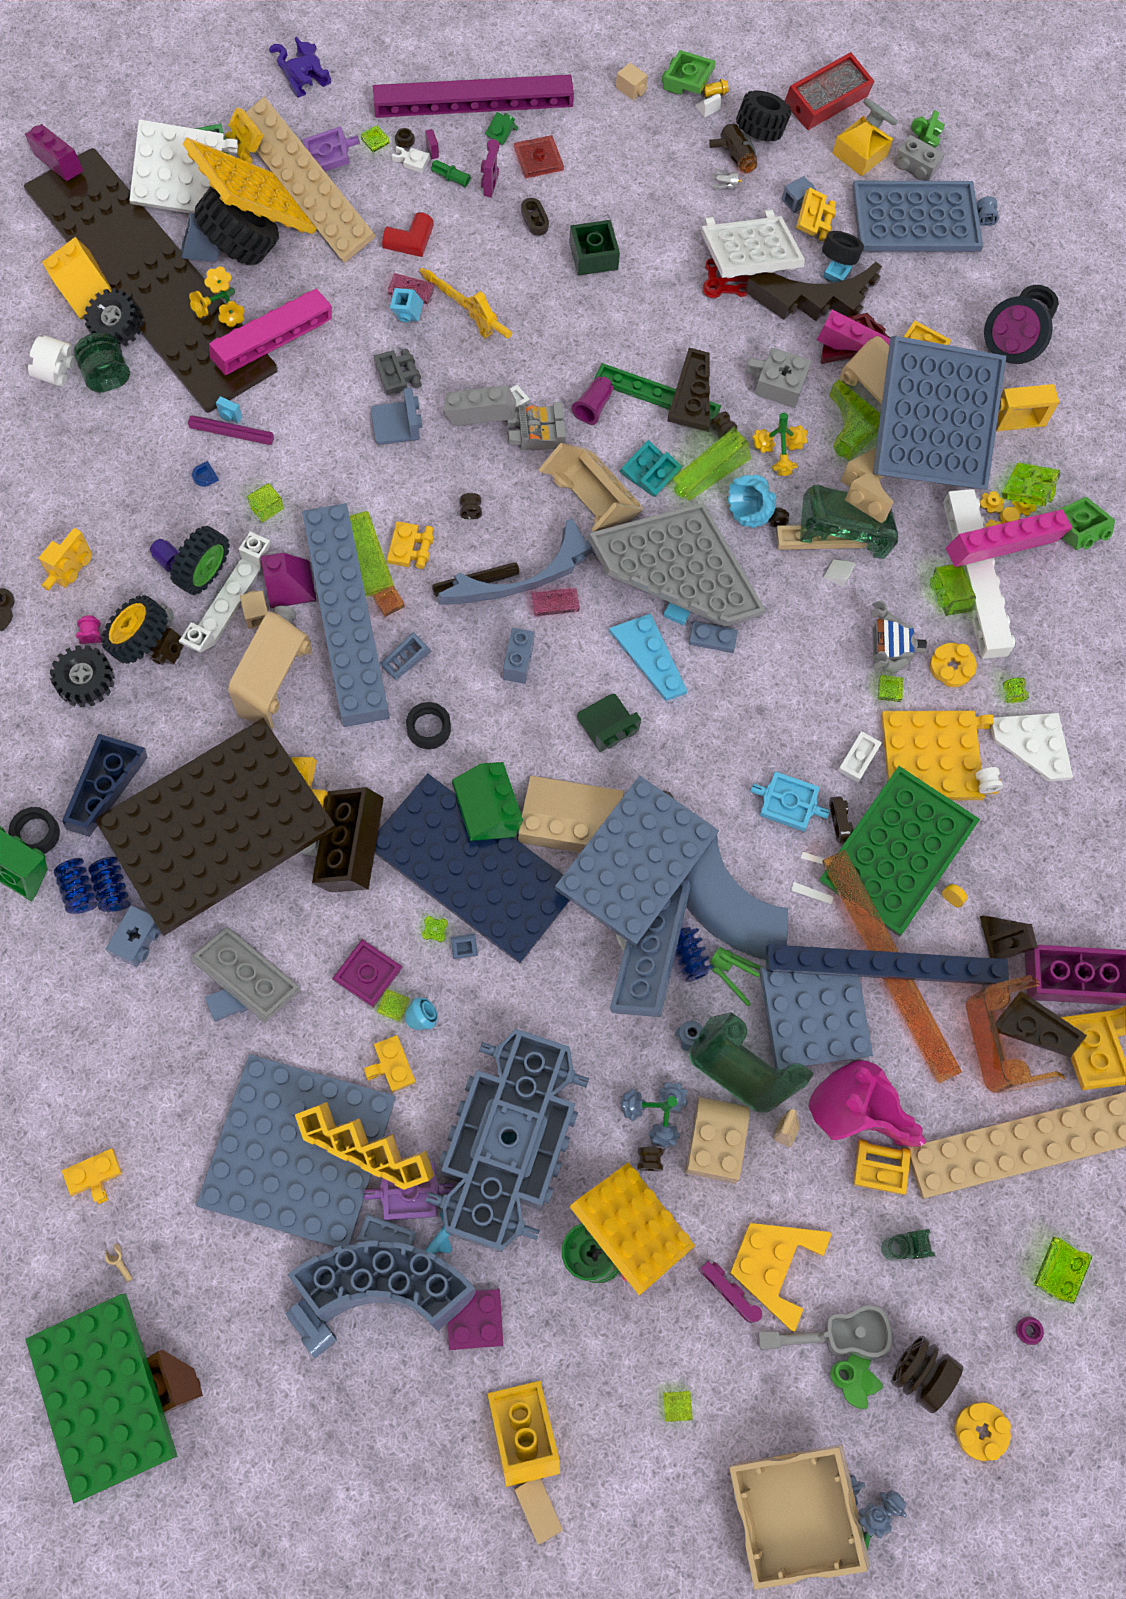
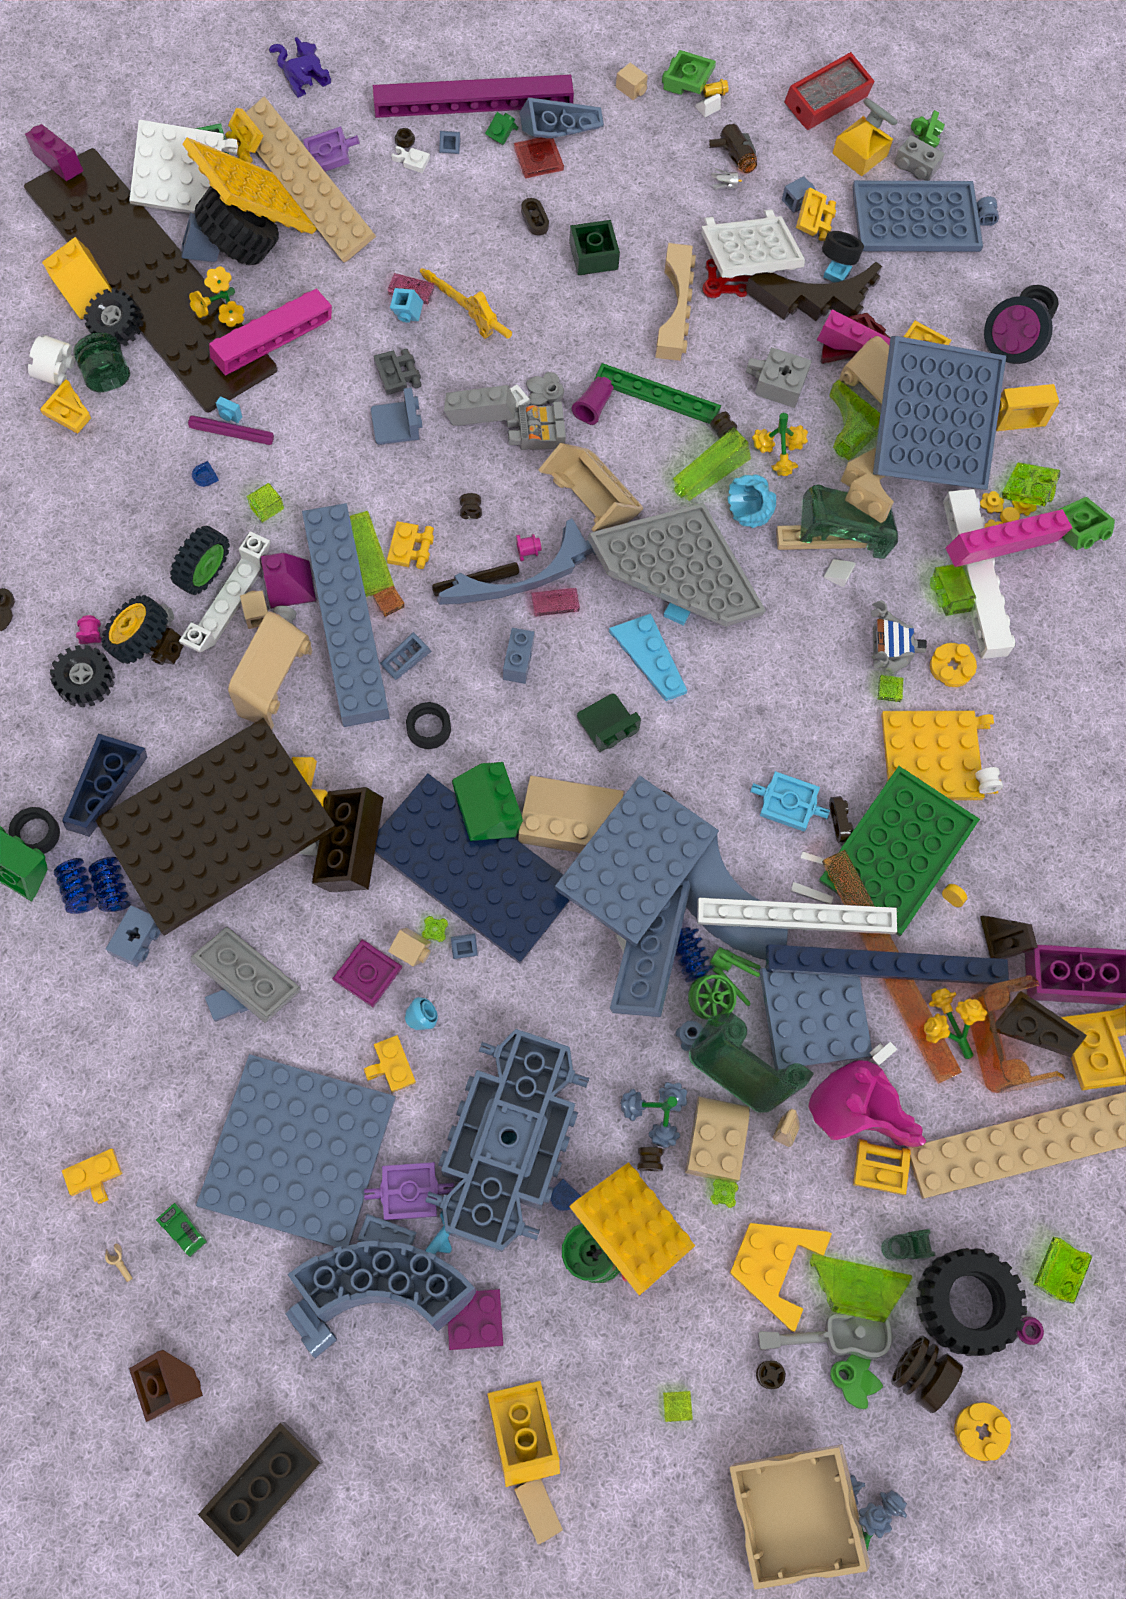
(65, 560): yellow plate -> none
(66, 408): none -> yellow wing
(100, 1398): green plate -> none
(164, 553): dark purple brick -> none
(181, 1229): none -> green leg
(260, 1488): none -> dark brown brick
(351, 1144): yellow brick -> none
(375, 138): clear neon green plate -> none
(393, 1005): clear neon green tile -> none
(410, 947): none -> tan brick
(411, 241): red brick -> none
(432, 144): magenta tile -> none
(449, 142): none -> sand blue slope
(451, 173): green axle -> none
(490, 168): magenta plate -> none
(528, 546): none -> dark pink brick
(545, 389): none -> light grey plate
(558, 119): none -> sand blue wedge
(563, 1196): none -> clear blue tile
(650, 468): teal slope -> none
(671, 334): none -> tan arch
(691, 398): dark brown wing -> none
(711, 997): none -> bright green wheel
(713, 637): sand blue plate -> none
(729, 1199): none -> clear neon green plate
(730, 1292): magenta plate -> none
(763, 115): black tyre -> none
(774, 1372): none -> dark brown wheel
(779, 515): dark brown plate -> none
(796, 916): none -> white plate
(859, 756): white plate -> none
(859, 1288): none -> clear neon green wing
(881, 1053): none -> white plate
(937, 1026): none -> yellow plant
(1005, 1299): none -> black tyre
(1015, 690): clear neon green wheel -> none
(1036, 743): white plate -> none

